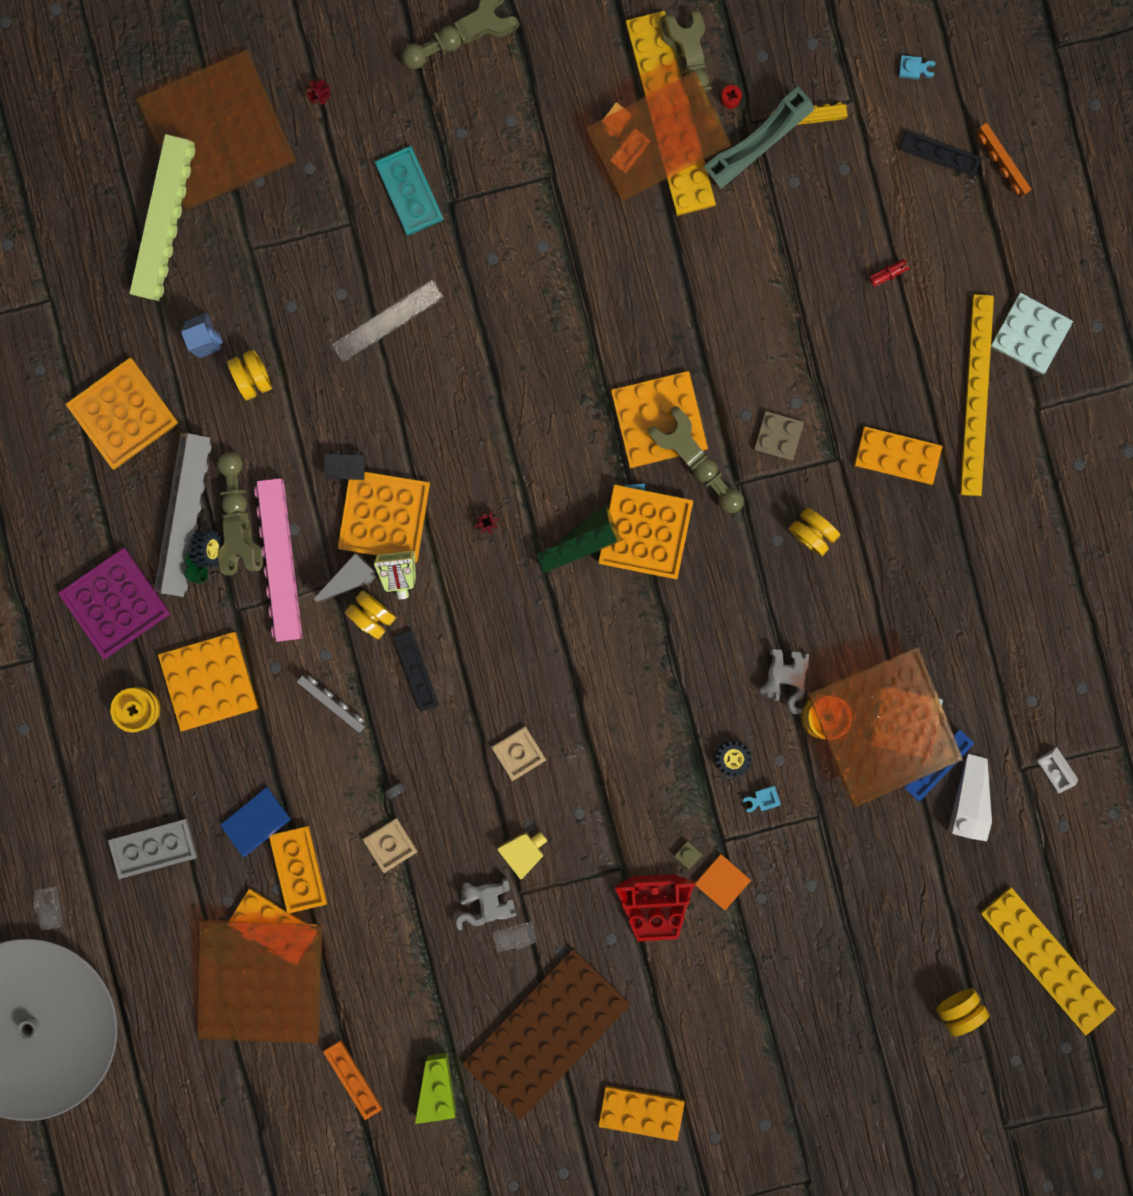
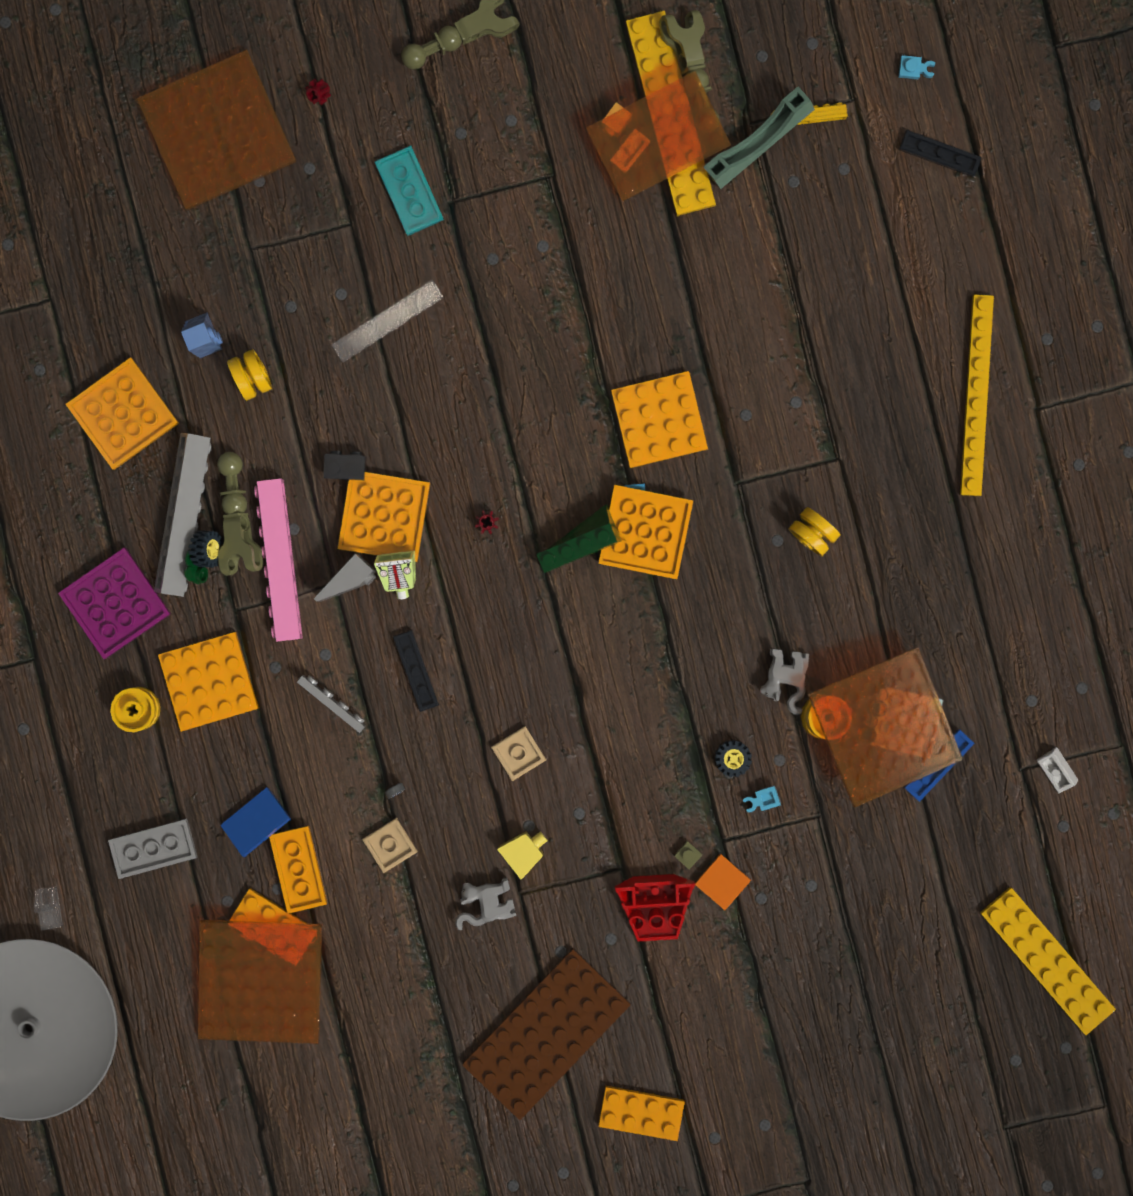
(162, 217): yellowish green brick -> none
(352, 1080): orange plate -> none
(368, 617): yellow wheel -> none
(436, 1093): lime wedge -> none
(514, 937): clear slope -> none
(703, 468): olive piece -> none
(730, 101): red wheel -> none
(779, 436): dark tan plate -> none
(888, 273): red axle -> none
(898, 455): light orange plate -> none
(962, 1012): yellow wheel -> none
(972, 805): white wedge -> none
(1007, 167): orange plate -> none
(1031, 333): light aqua plate -> none

